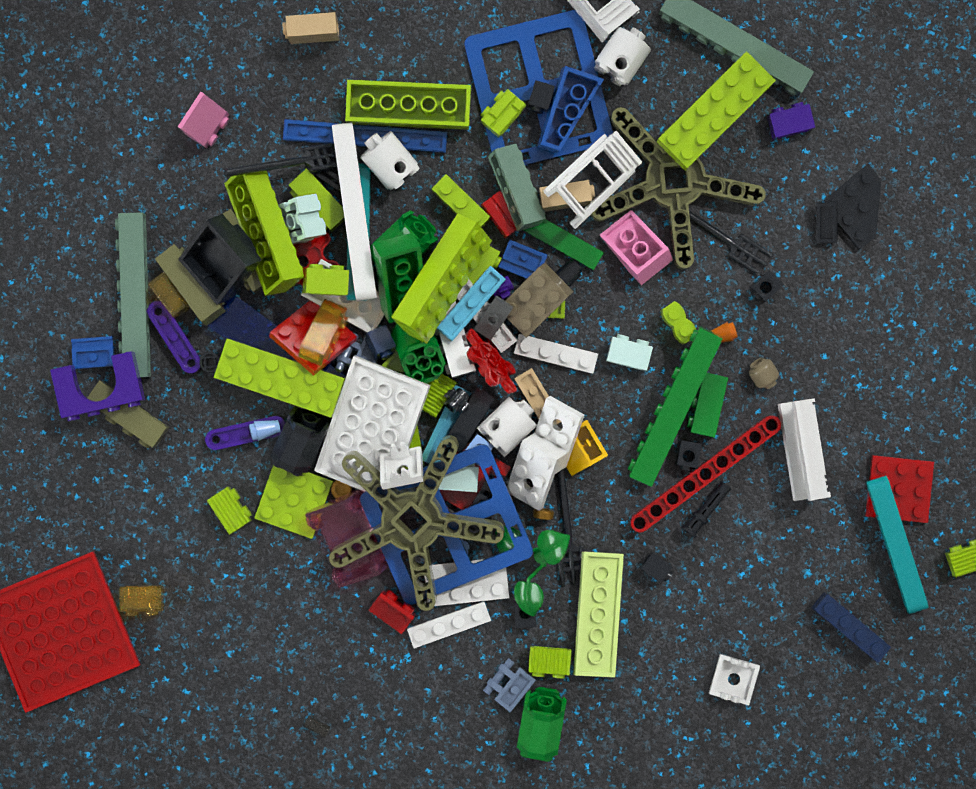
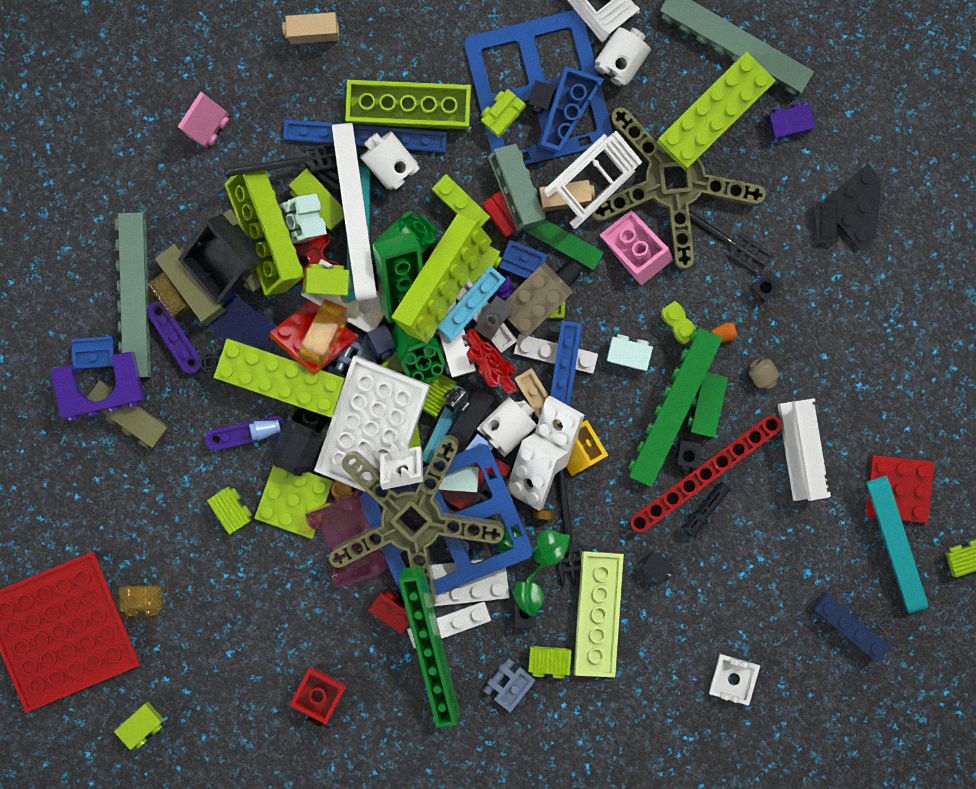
(139, 725): none -> lime brick
(318, 695): none -> red brick
(429, 646): none -> green brick
(541, 724): green brick -> none
(566, 361): none -> blue plate

